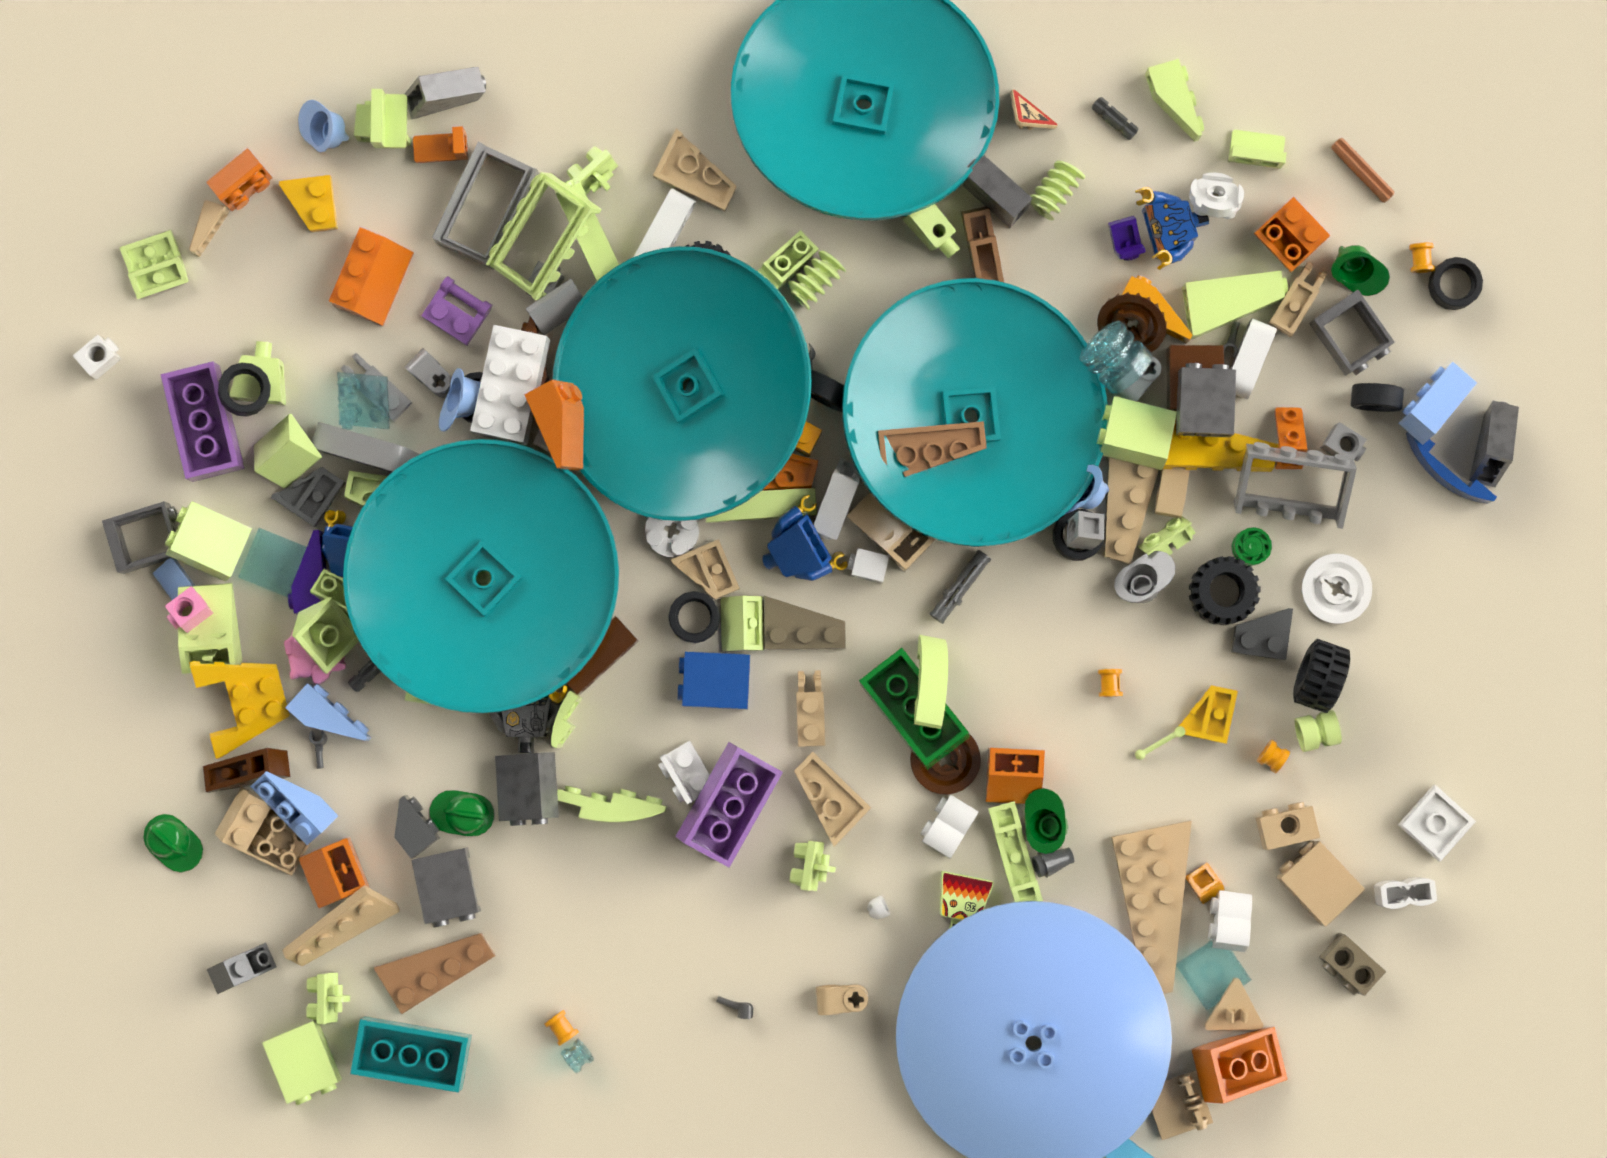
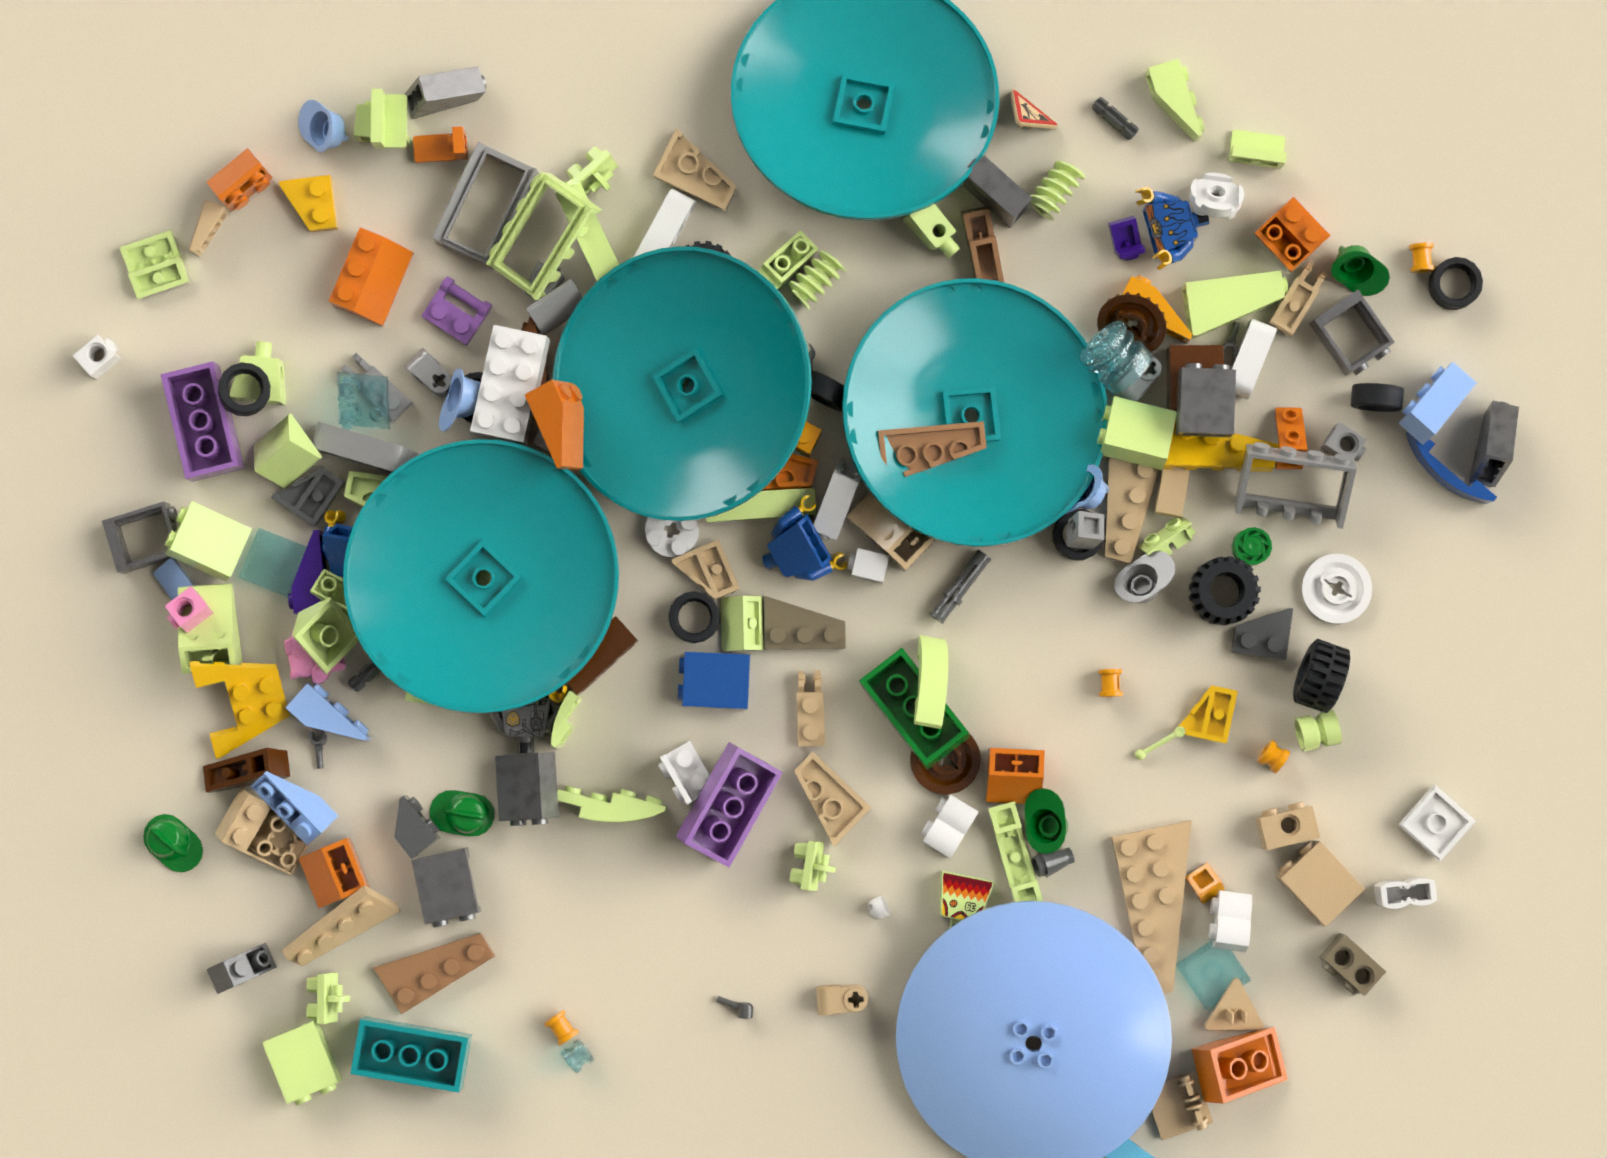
(1362, 170): nougat axle -> none

